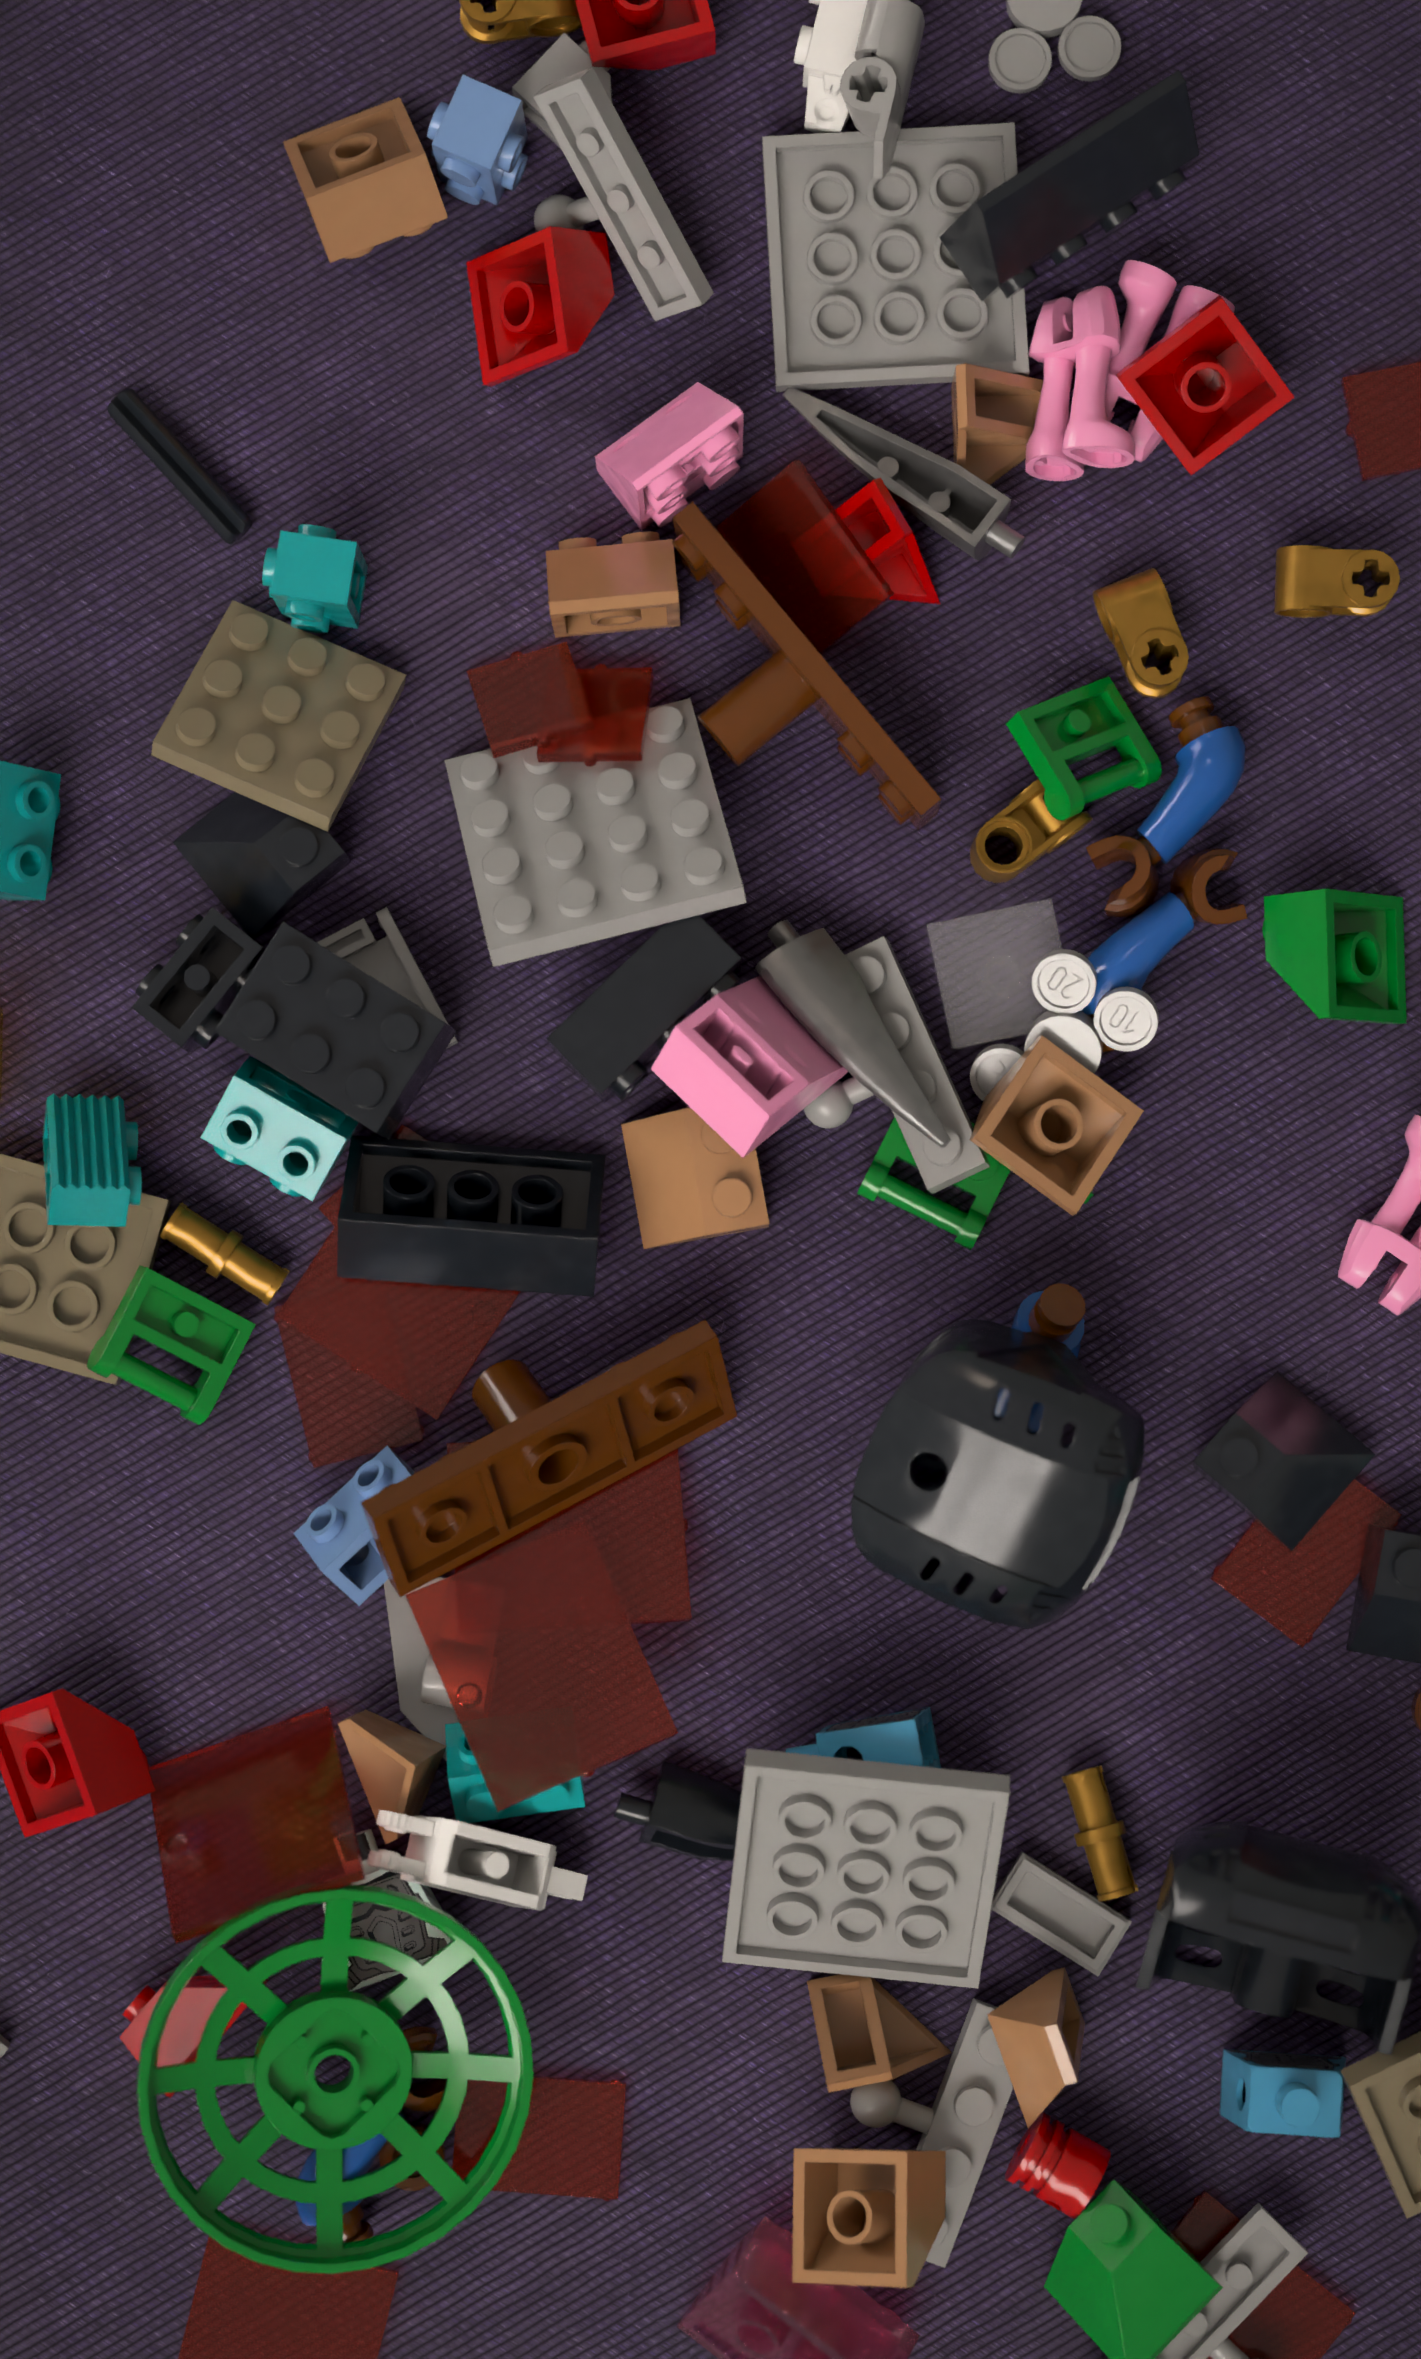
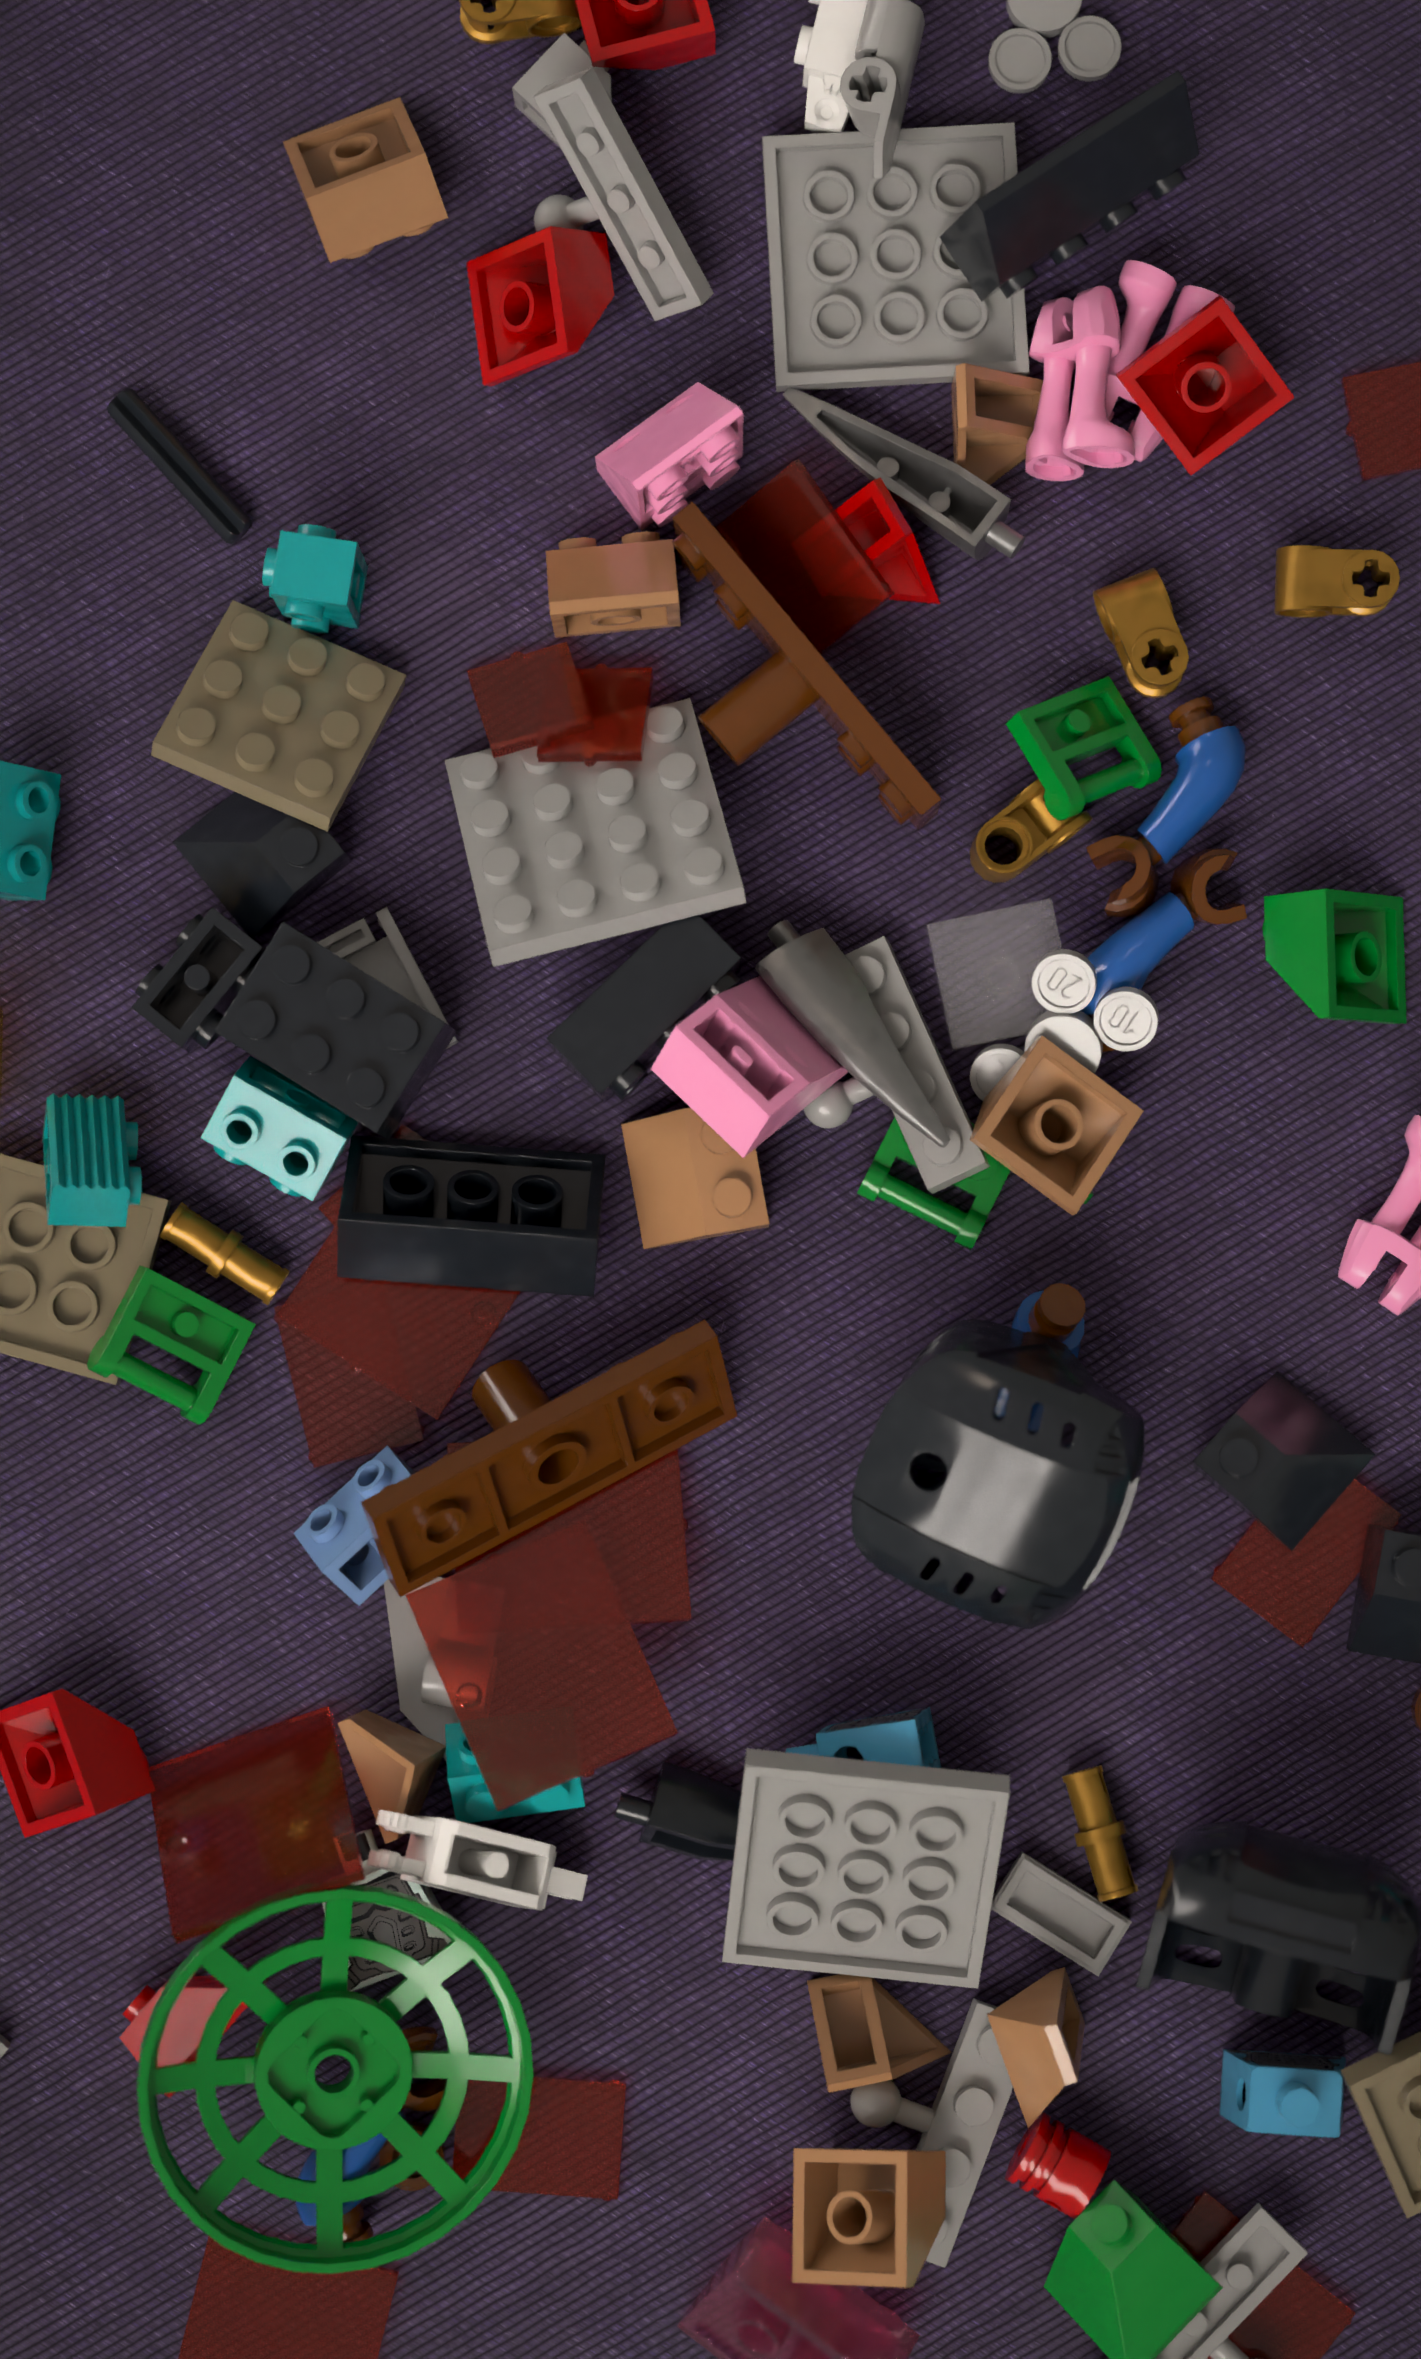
(479, 142): medium blue brick -> none

